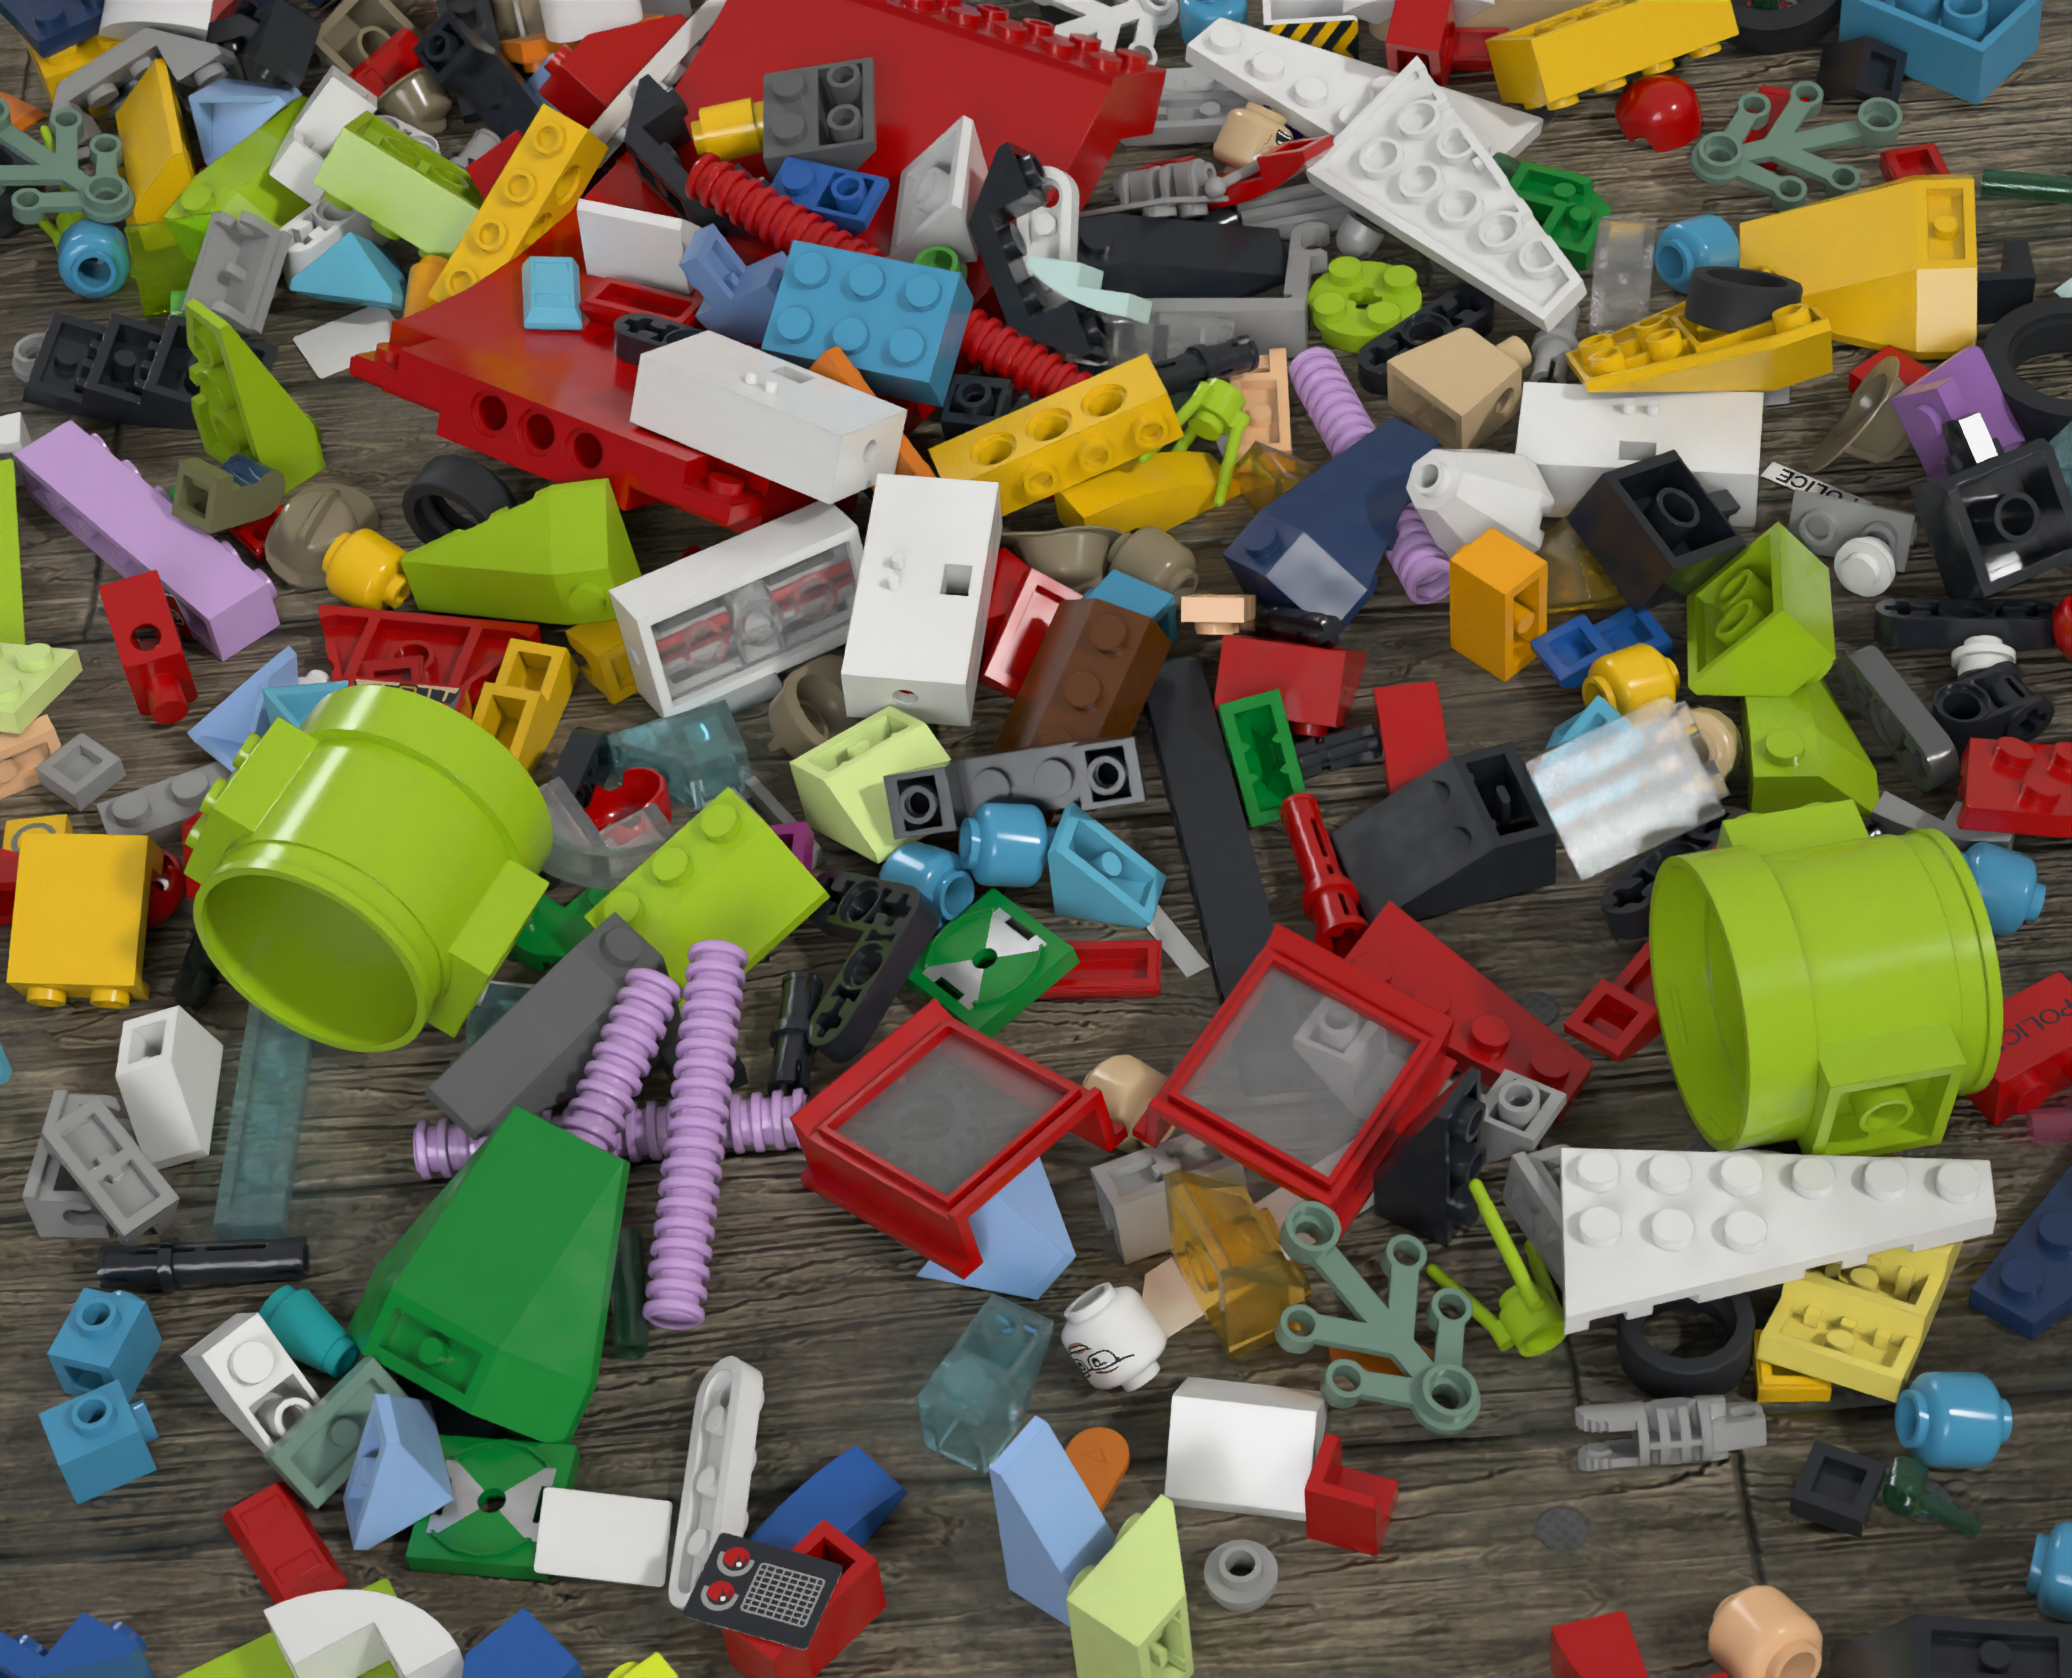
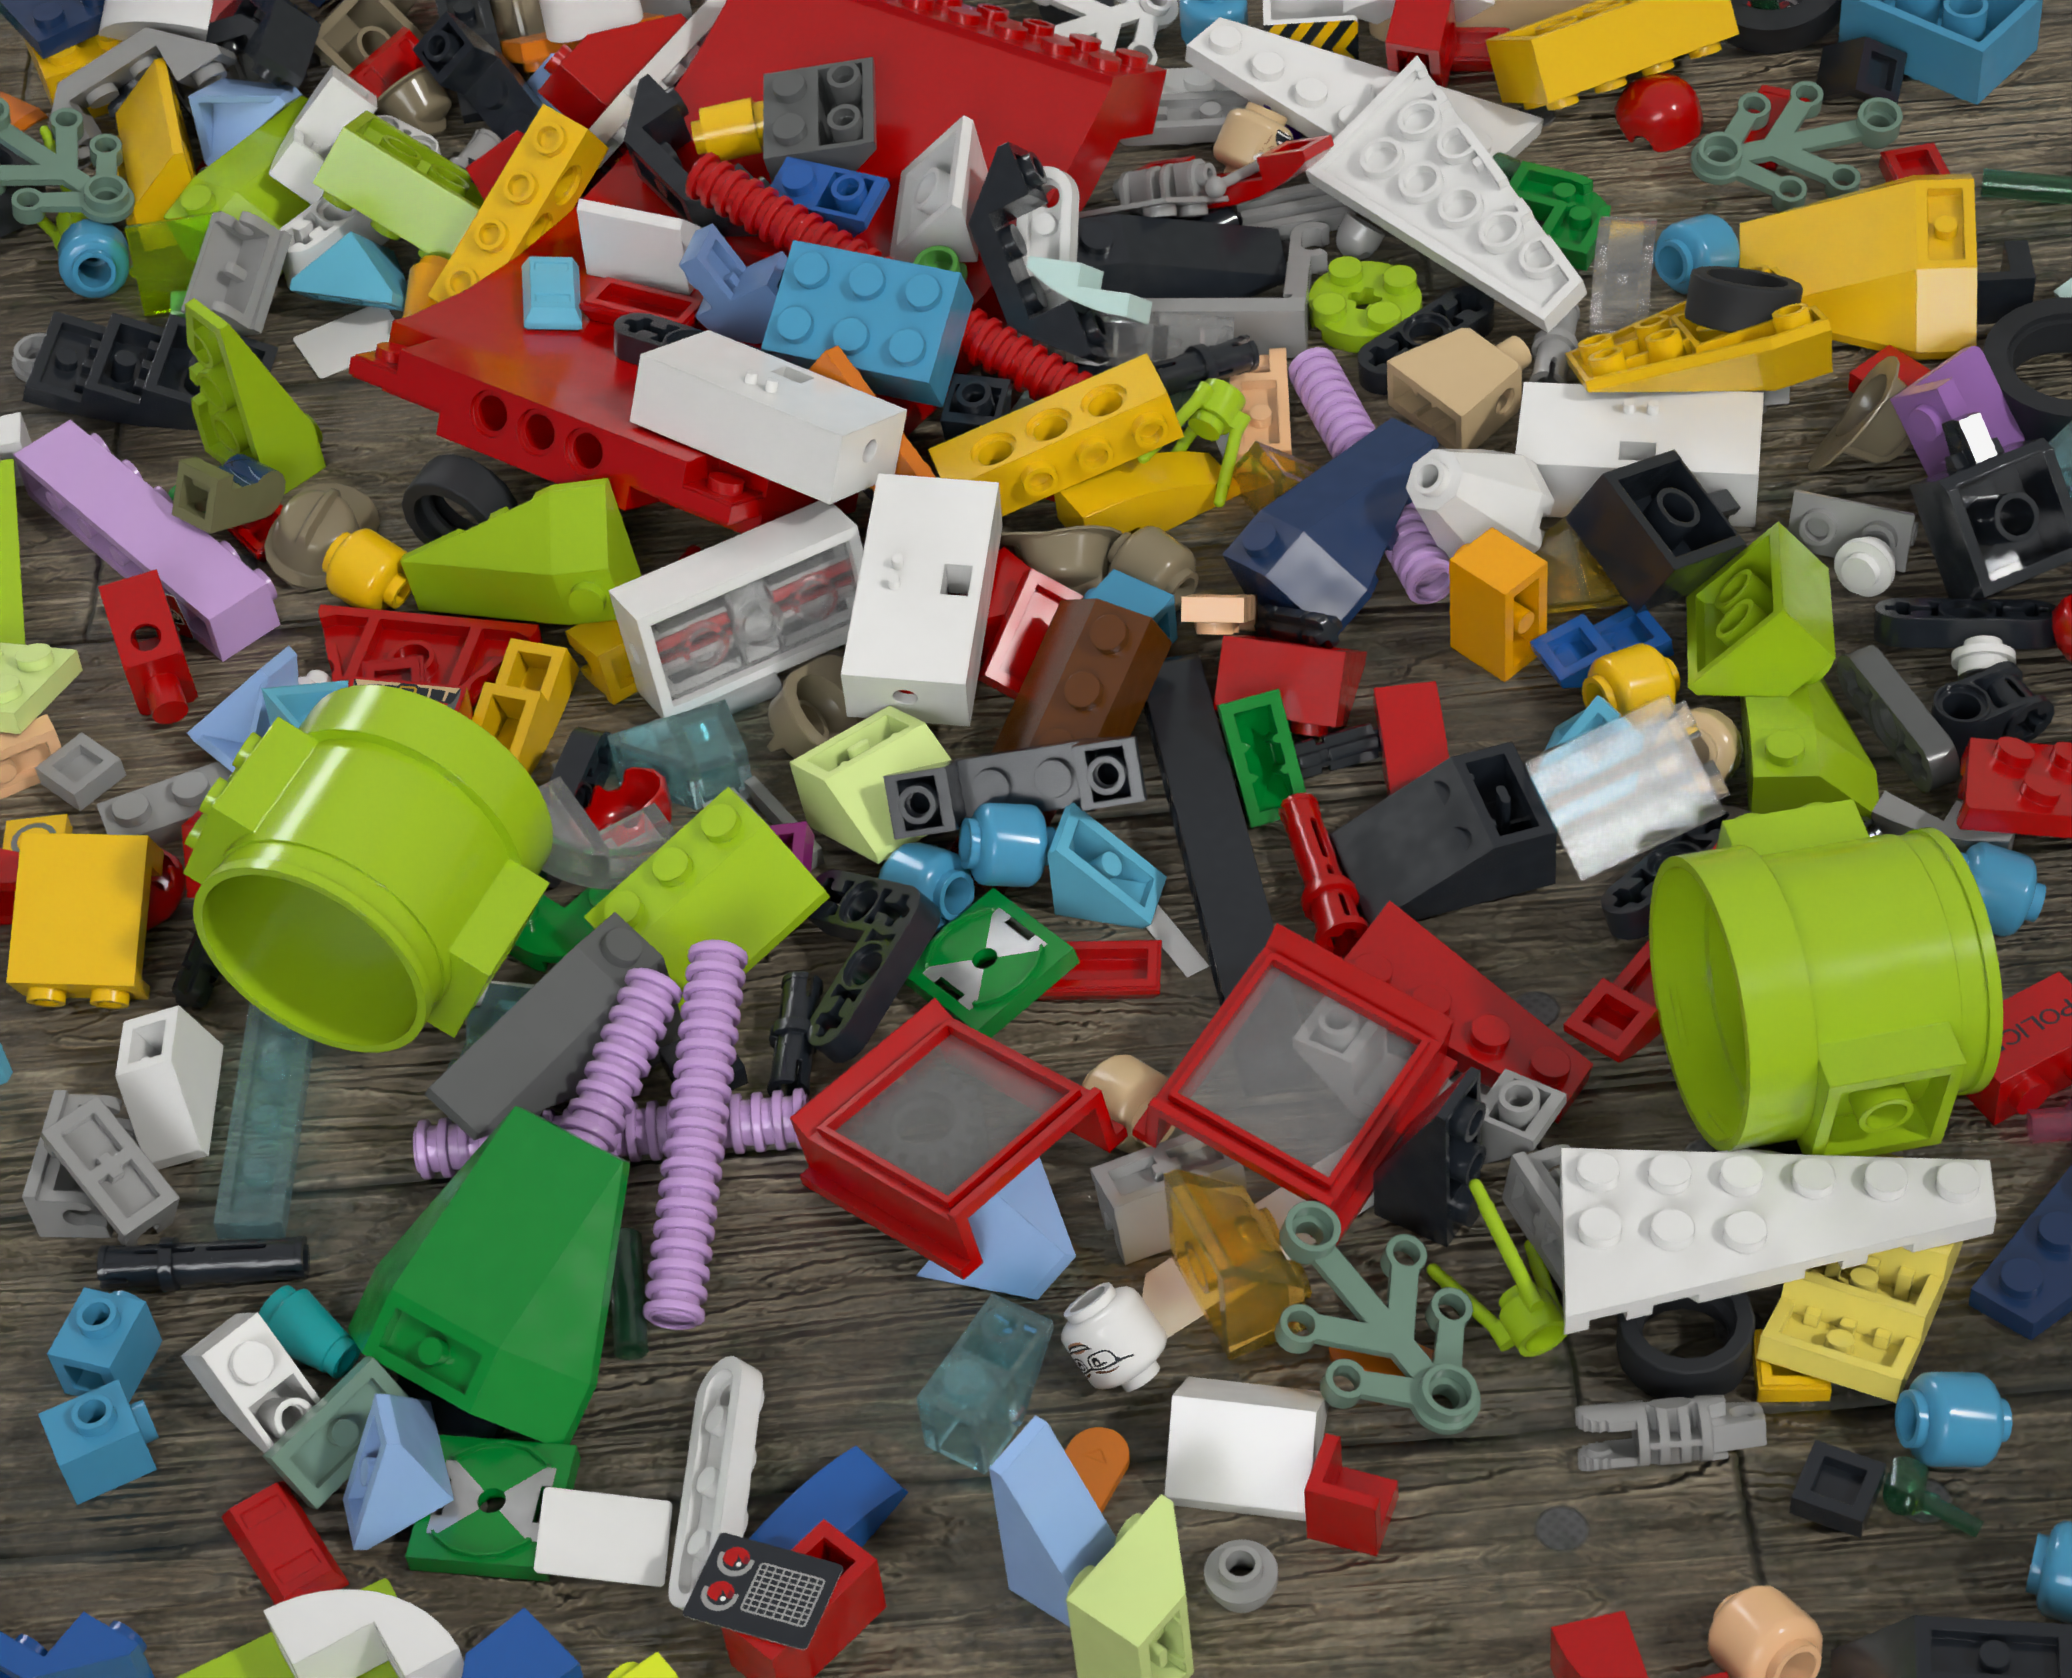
(1799, 481): white sticker -> none

